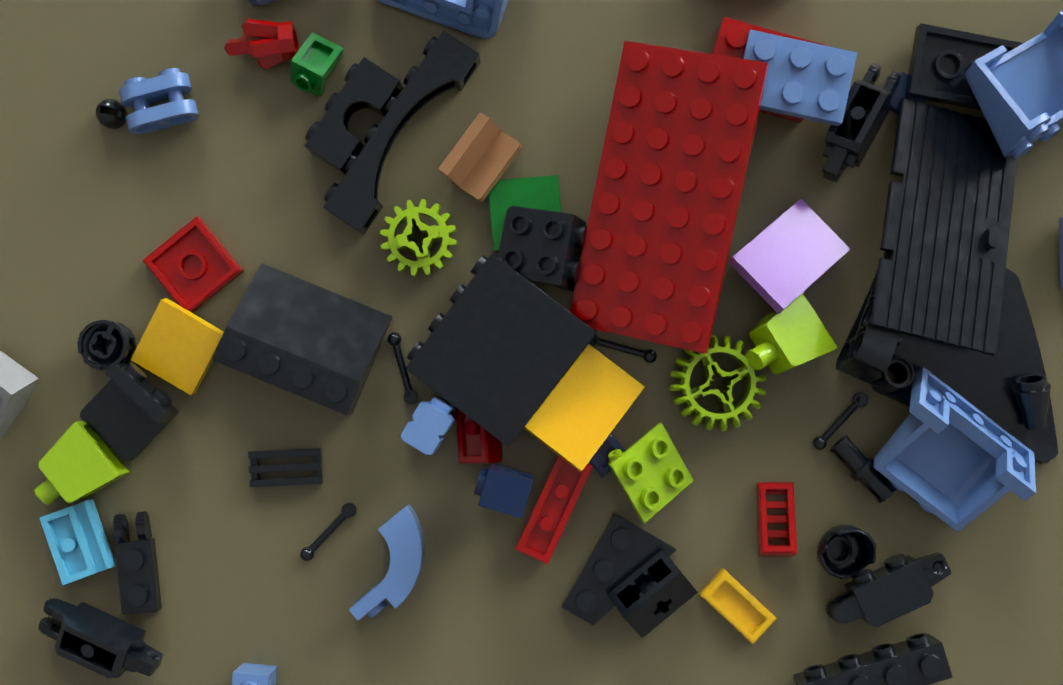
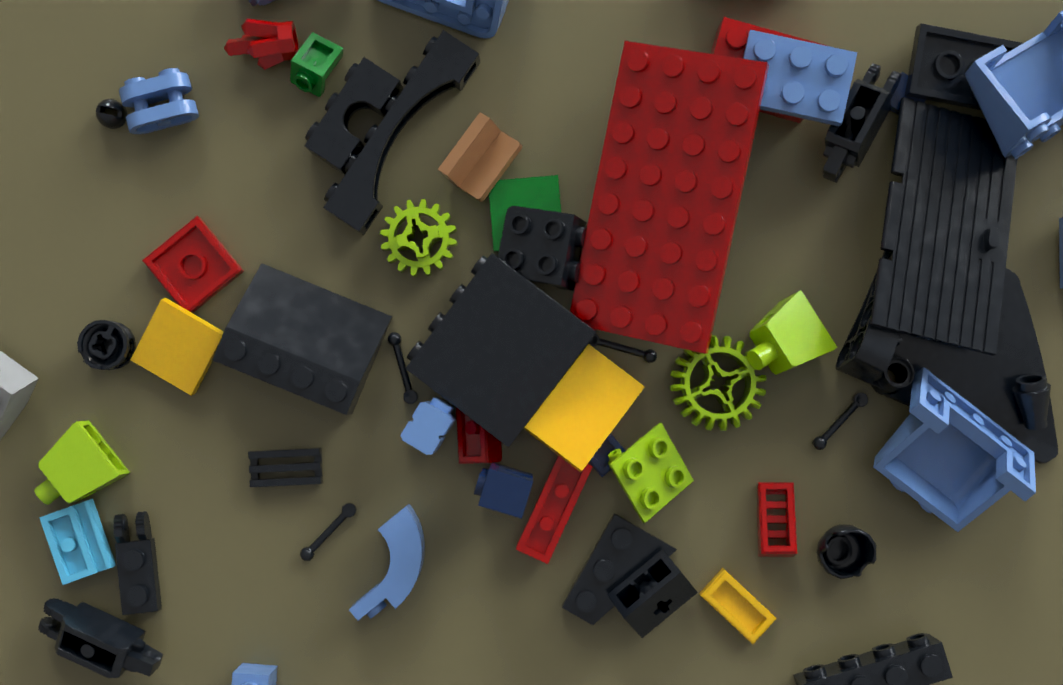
(128, 411): black bracket -> none
(789, 256): tile -> none
(862, 469): black pin -> none
(890, 590): black hinge -> none

